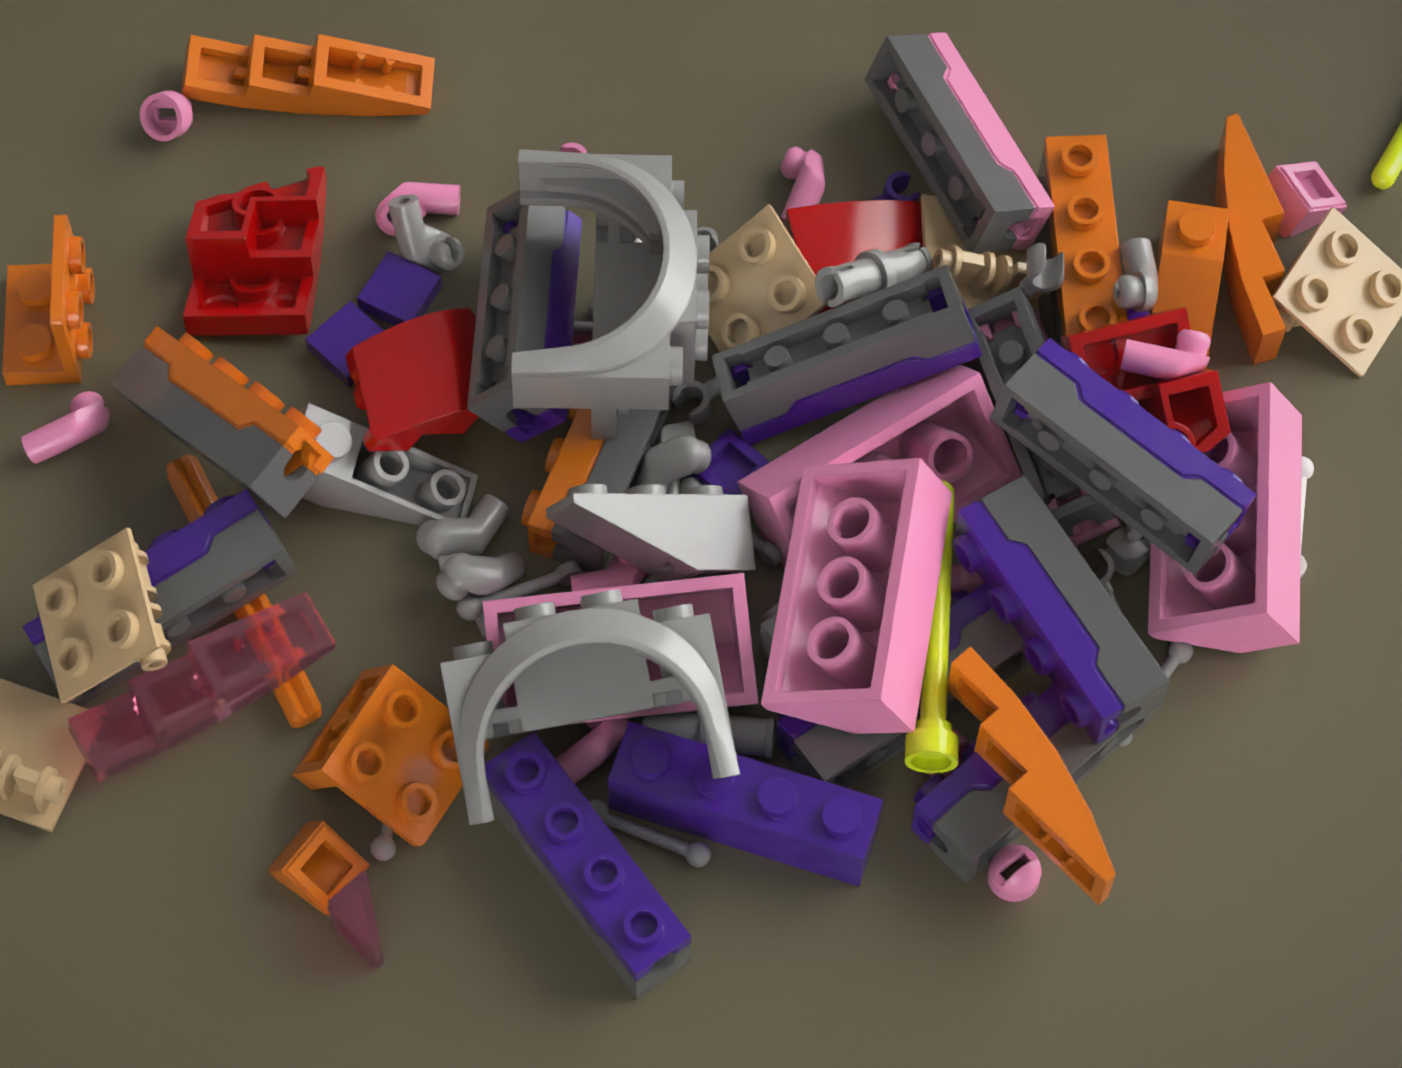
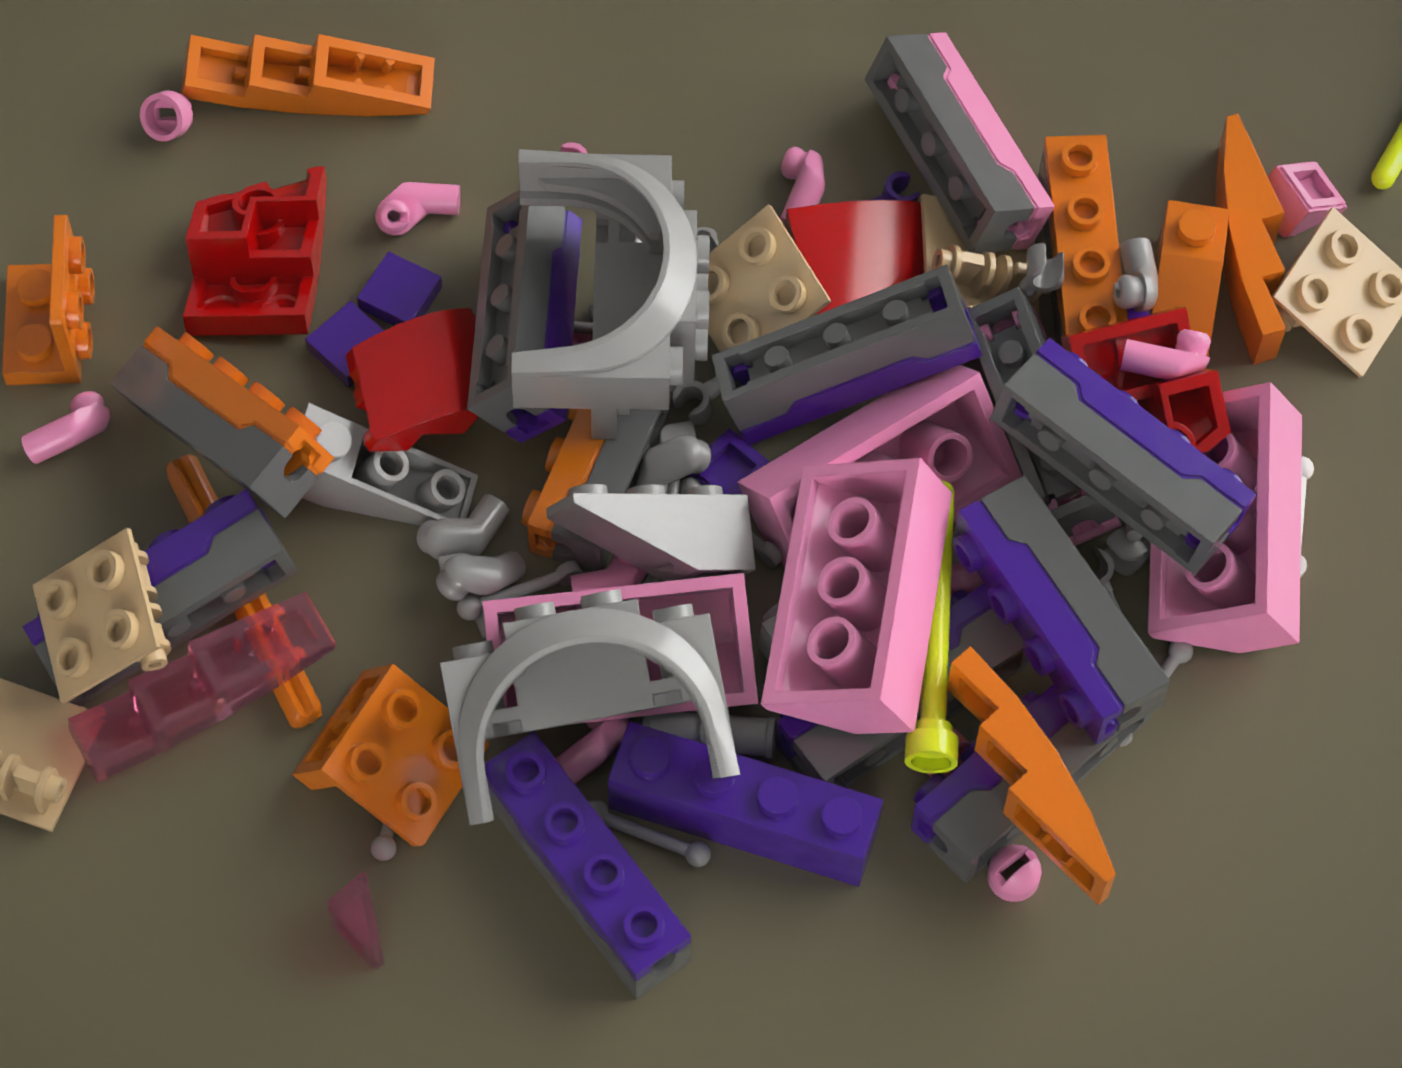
(317, 864): orange slope -> none
(422, 242): light grey arm -> none
(870, 273): light grey pin -> none

